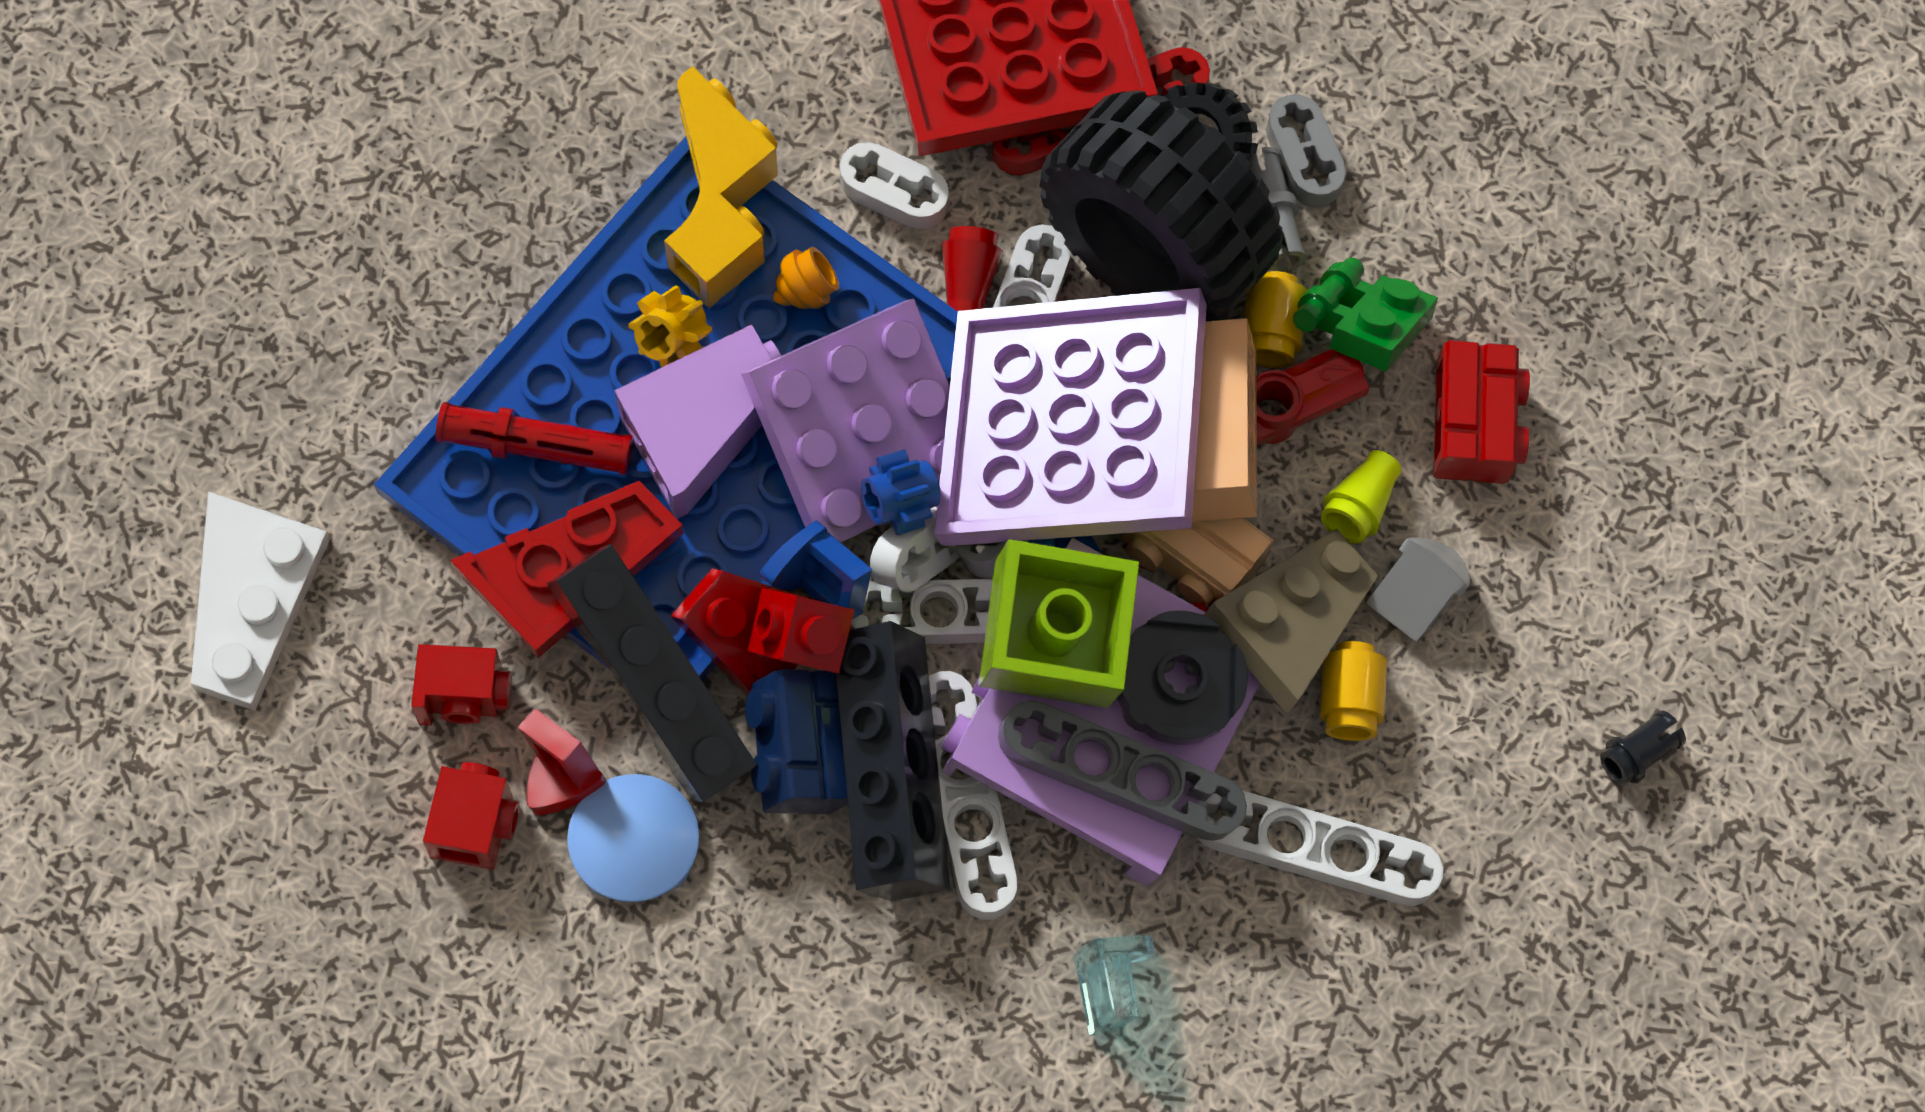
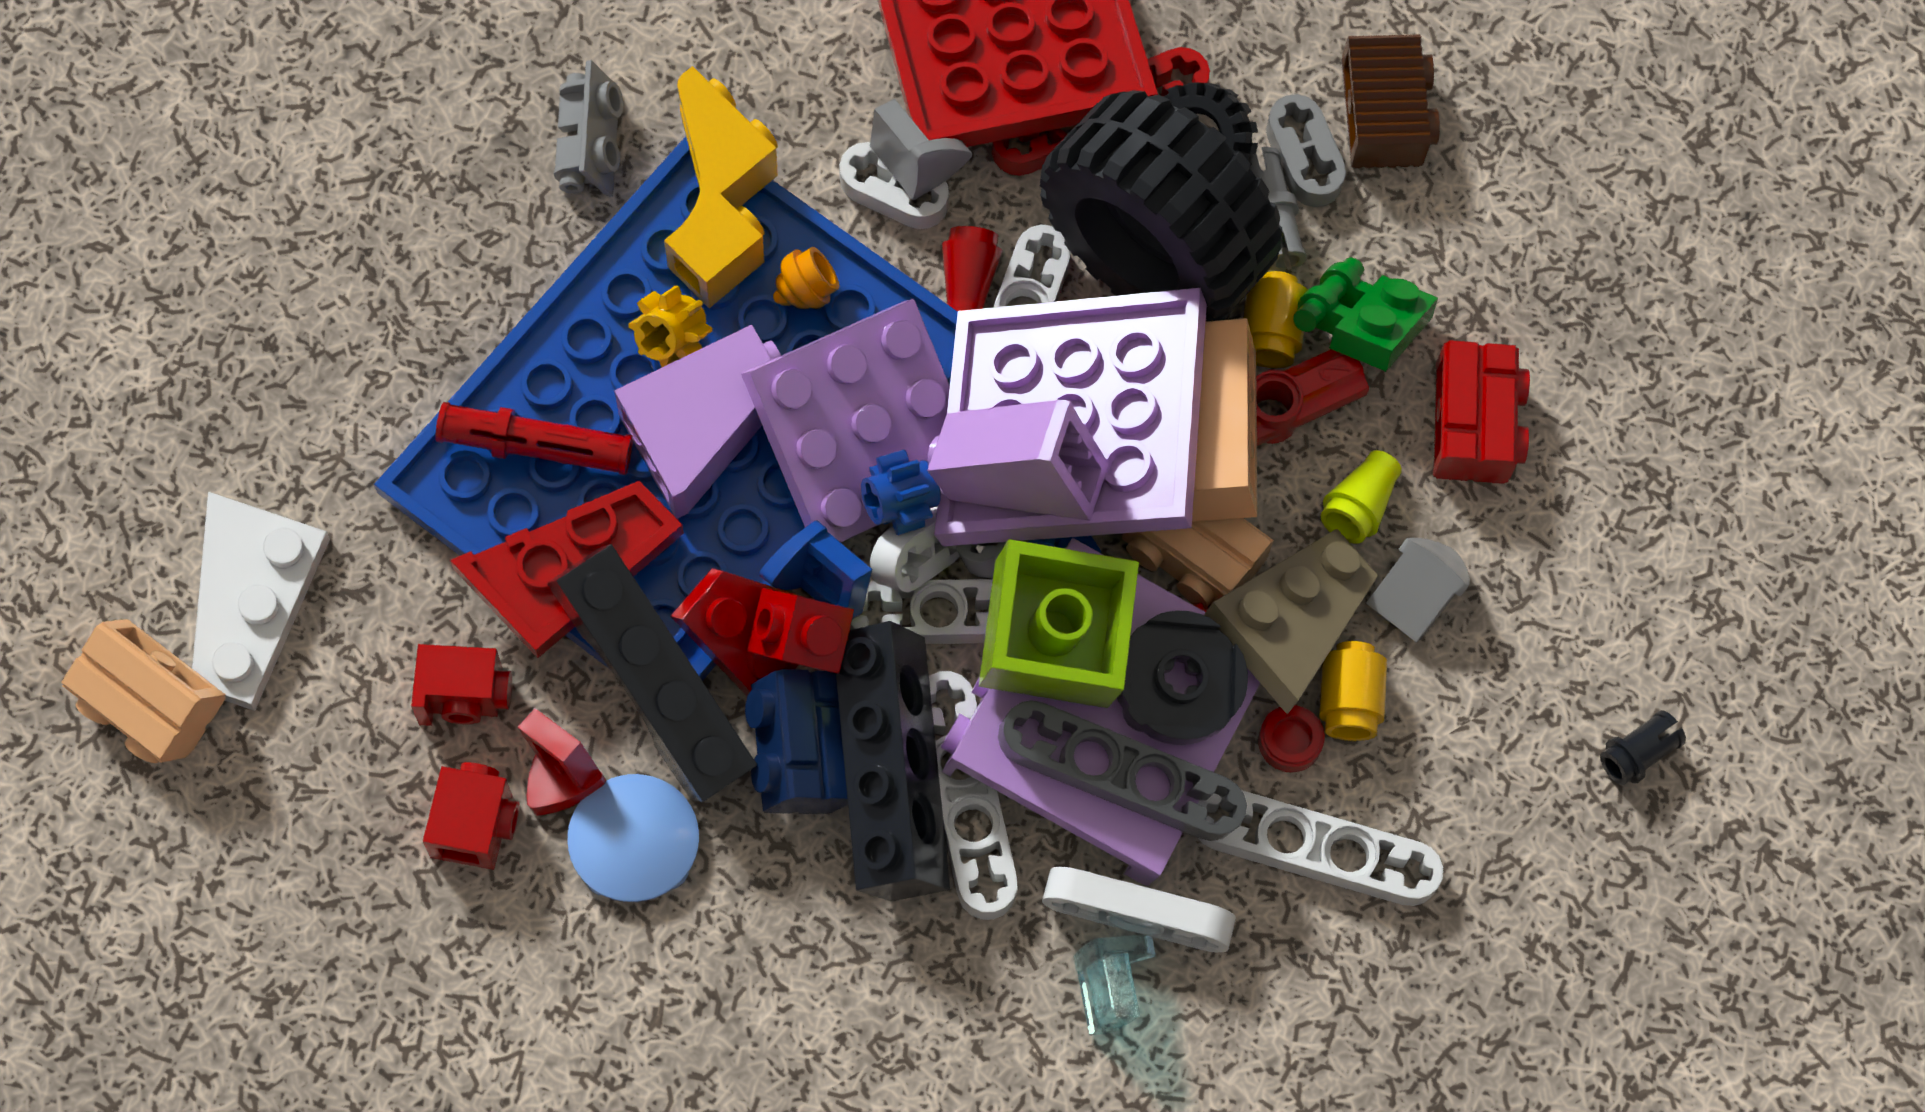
(142, 692): none -> light nougat brick
(592, 107): none -> light grey hinge
(908, 153): none -> light grey tile
(1020, 459): none -> lavender slope
(1139, 909): none -> white beam
(1292, 739): none -> red tile
(1388, 101): none -> reddish brown brick

